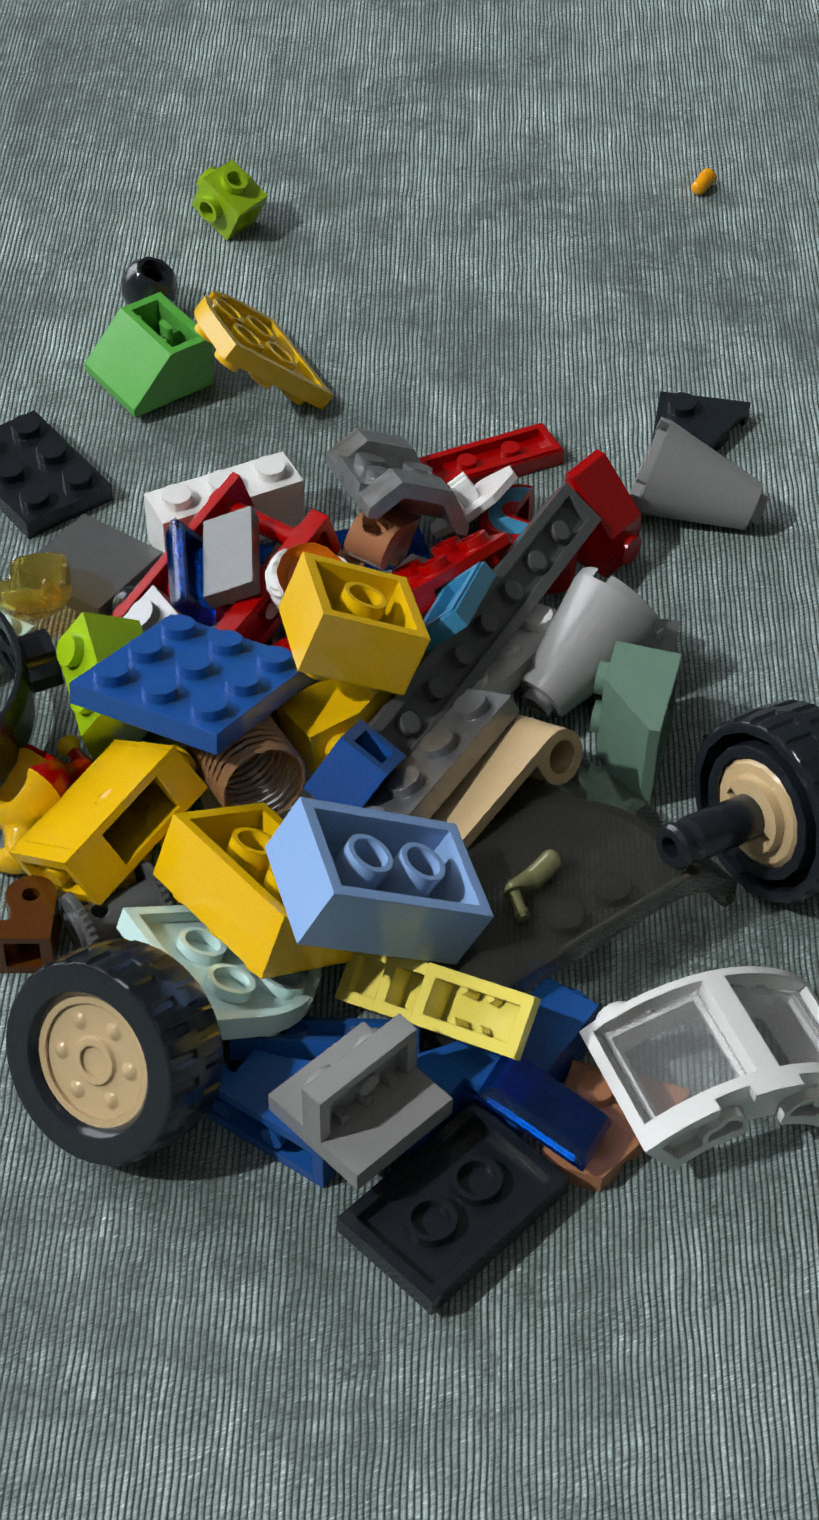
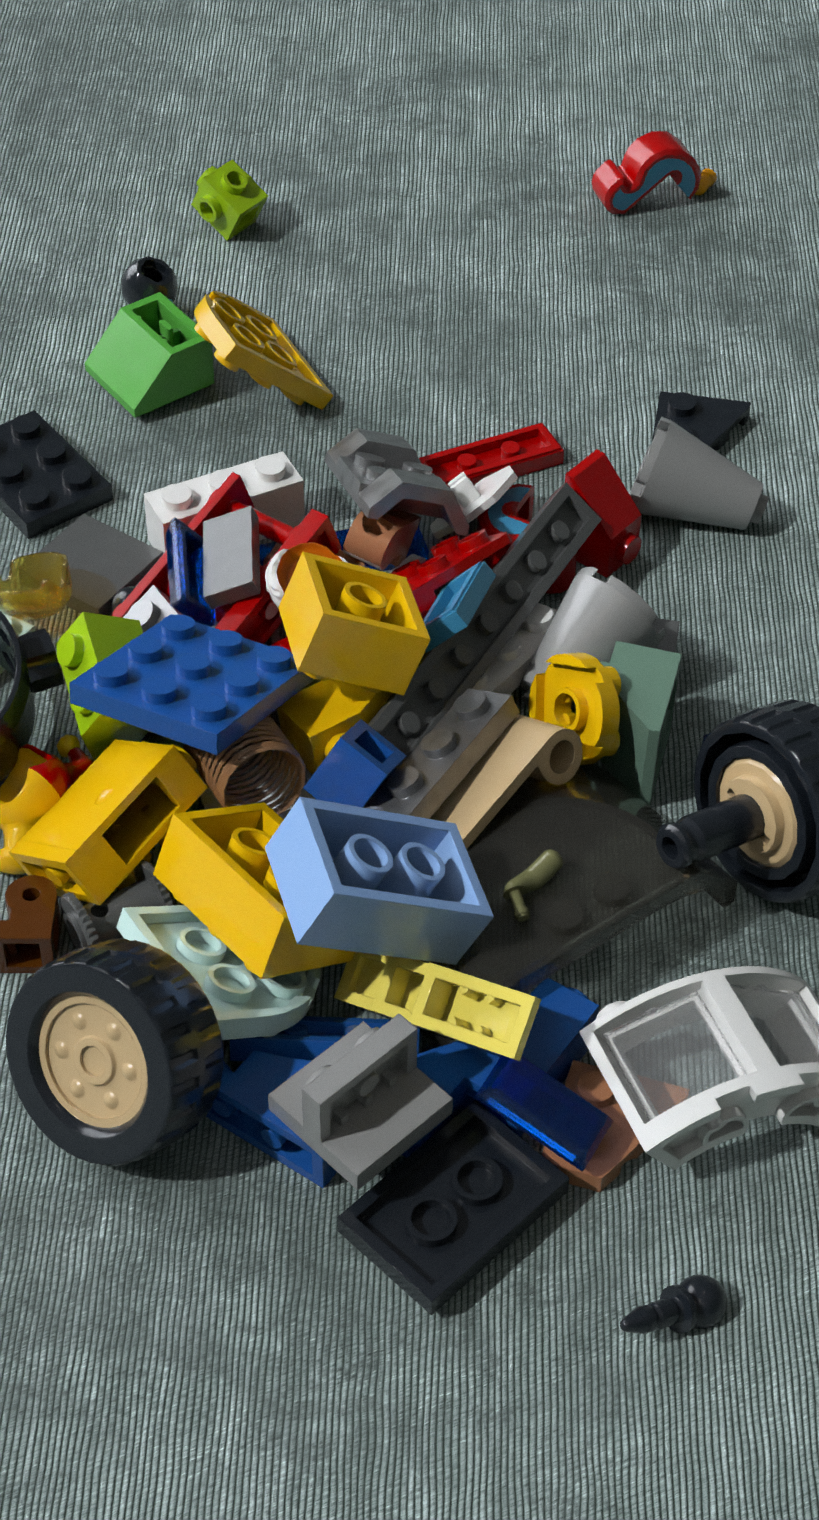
(595, 693): none -> yellow plate
(643, 168): none -> red animal
(694, 1303): none -> black bar

